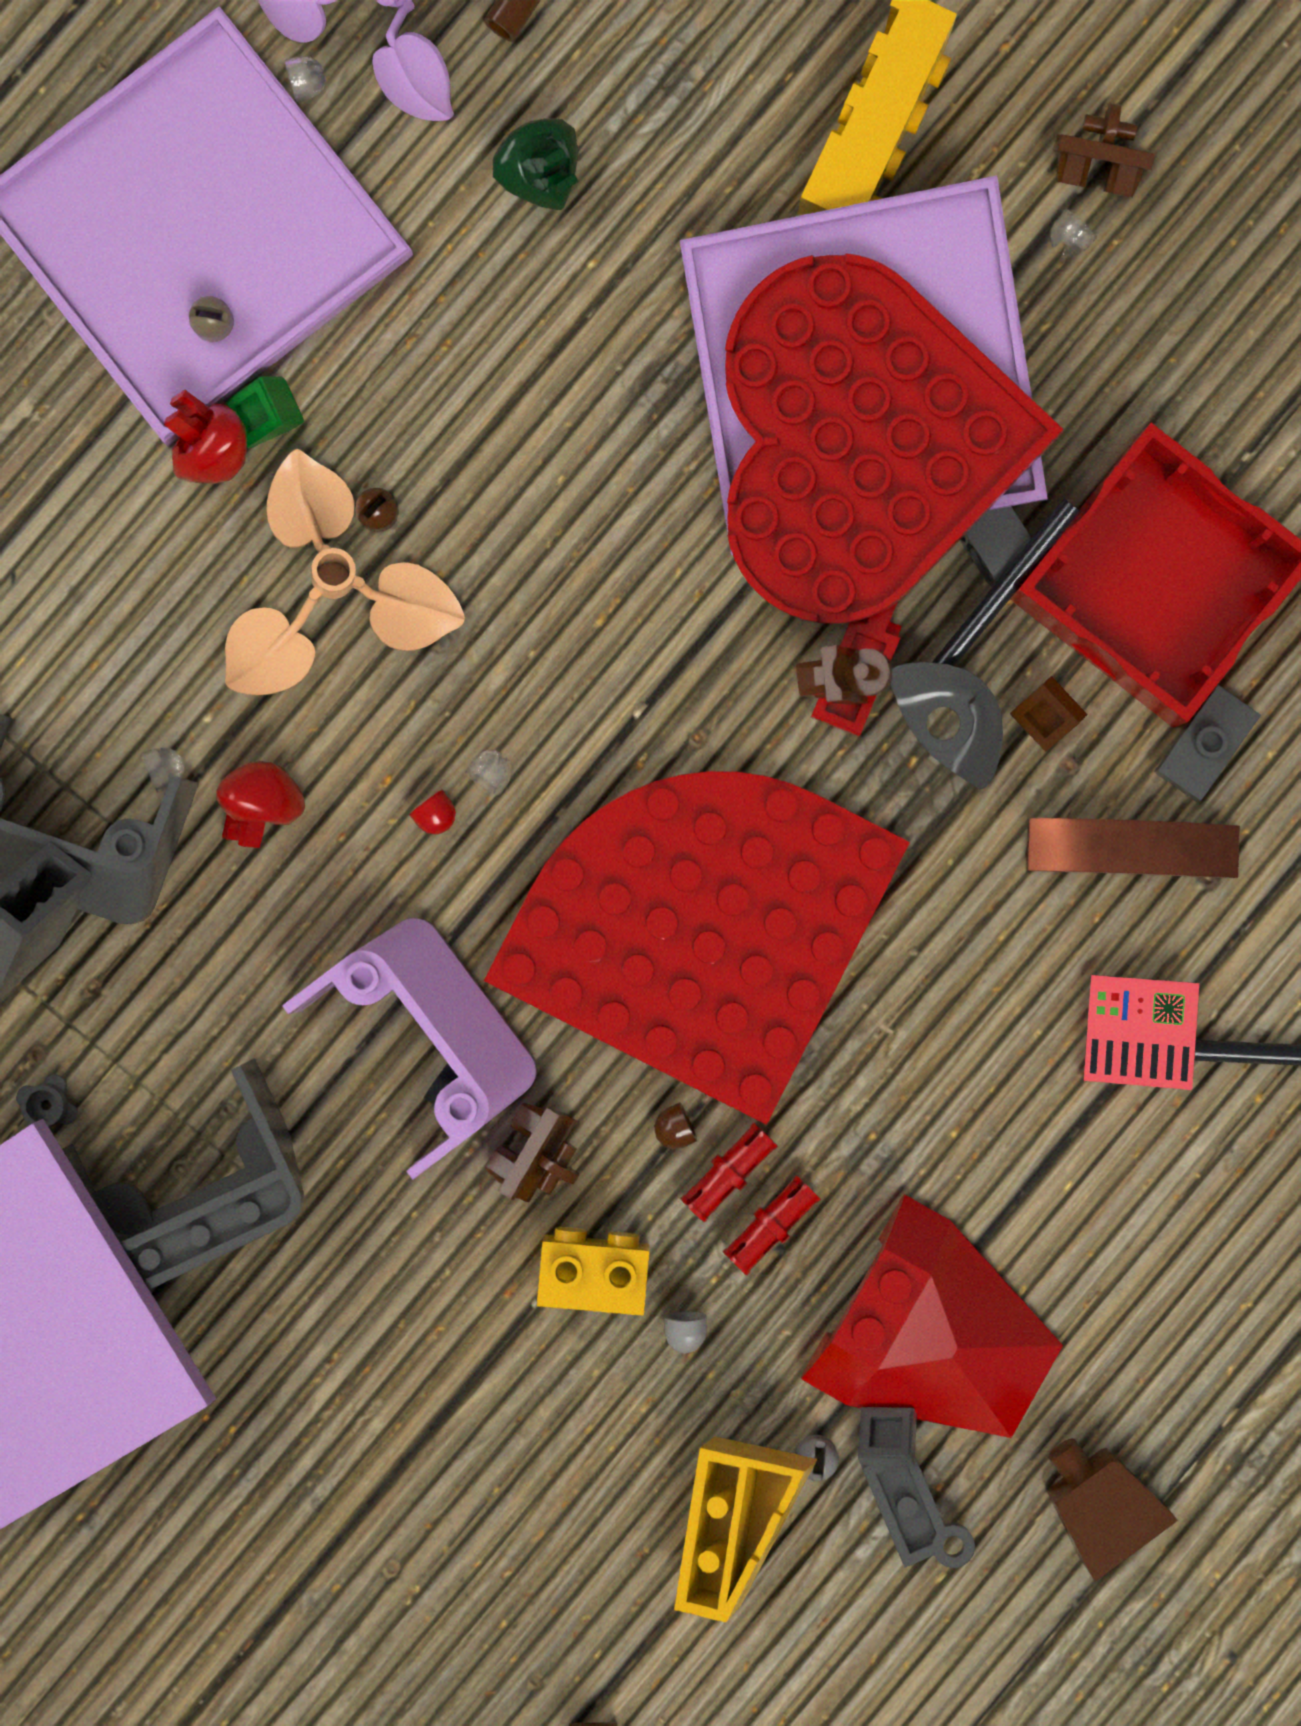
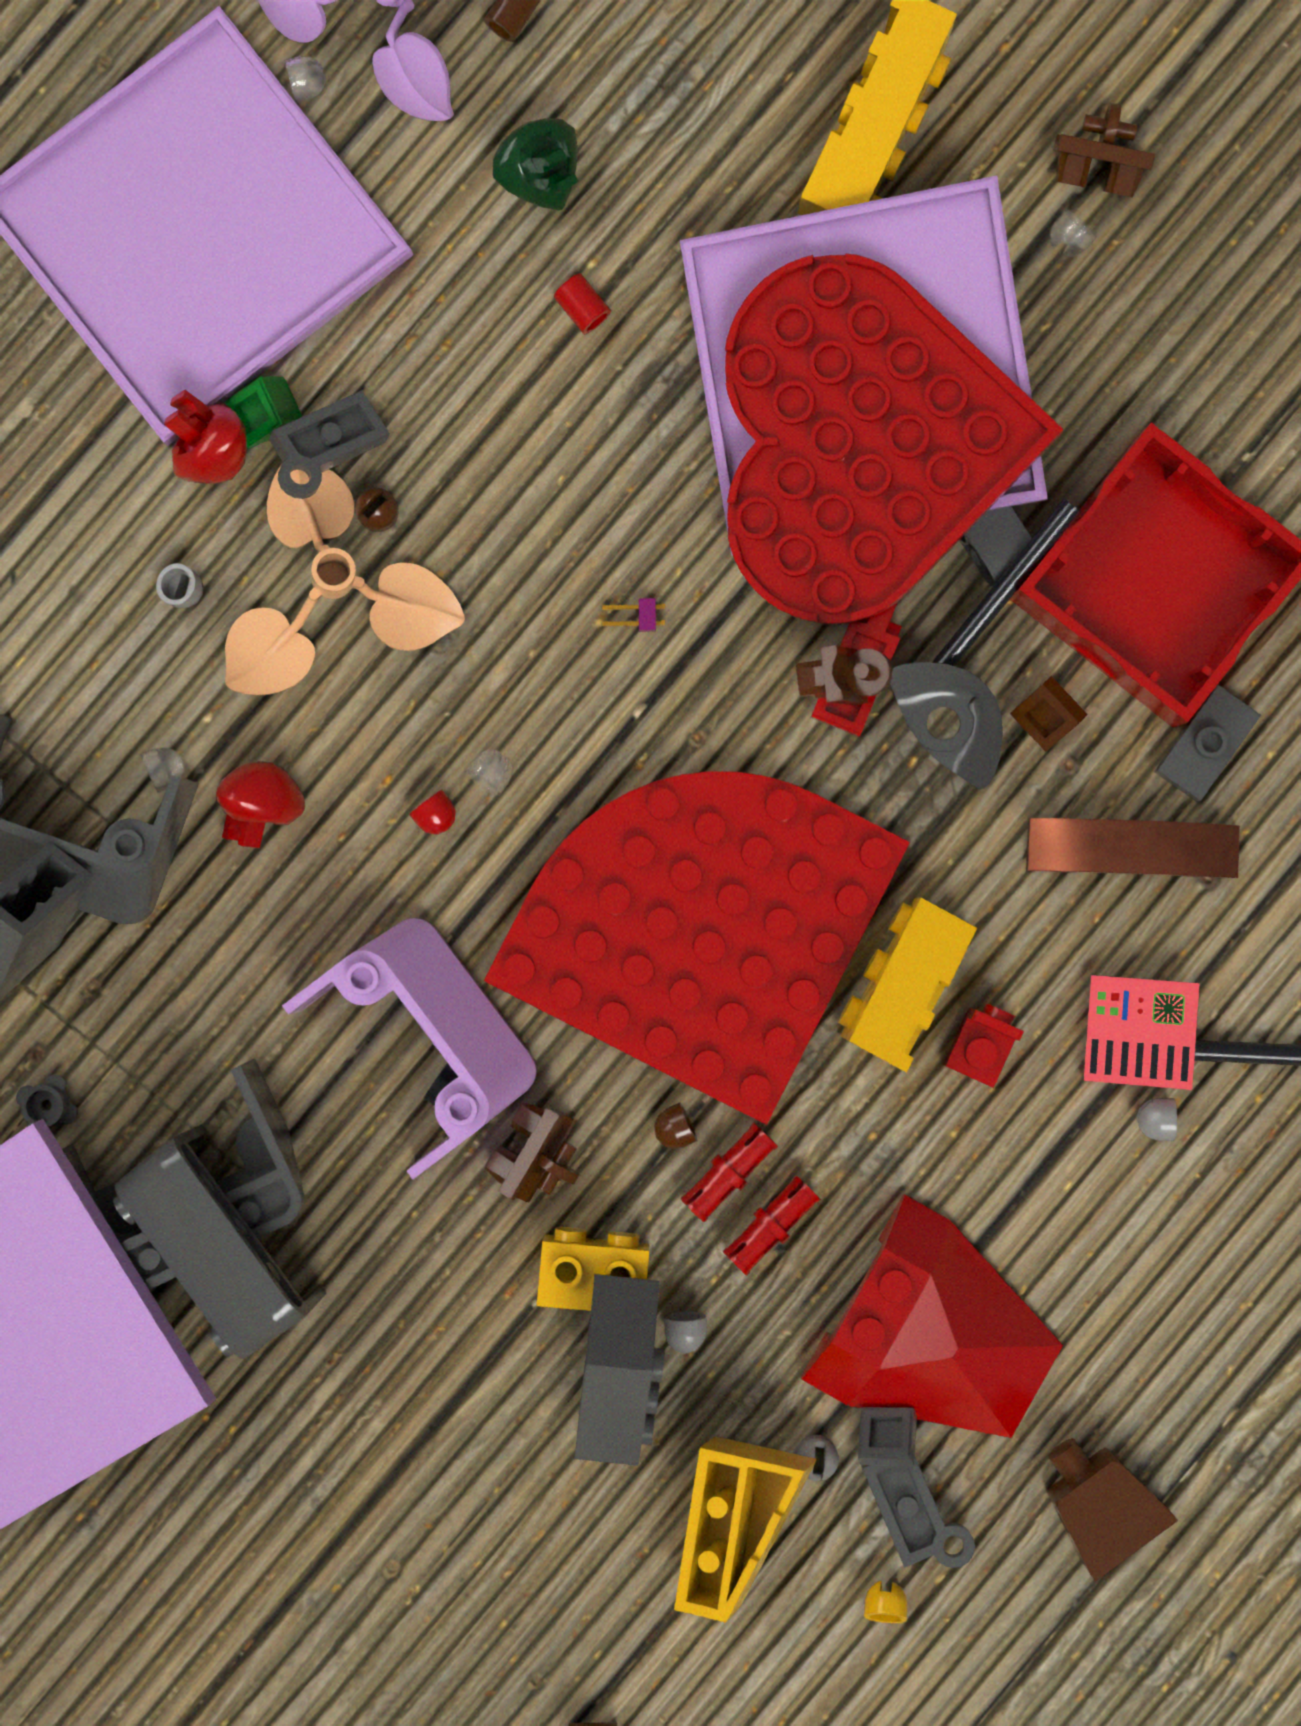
(172, 586): none -> light grey hinge
(209, 328): dark tan hinge -> none
(210, 1248): none -> dark grey windscreen
(325, 441): none -> dark grey hinge
(582, 303): none -> red hinge
(620, 1371): none -> dark grey wedge
(647, 615): none -> piece
(886, 1606): none -> yellow hinge
(906, 981): none -> yellow wedge
(983, 1044): none -> red bracket
(1158, 1119): none -> light grey hinge

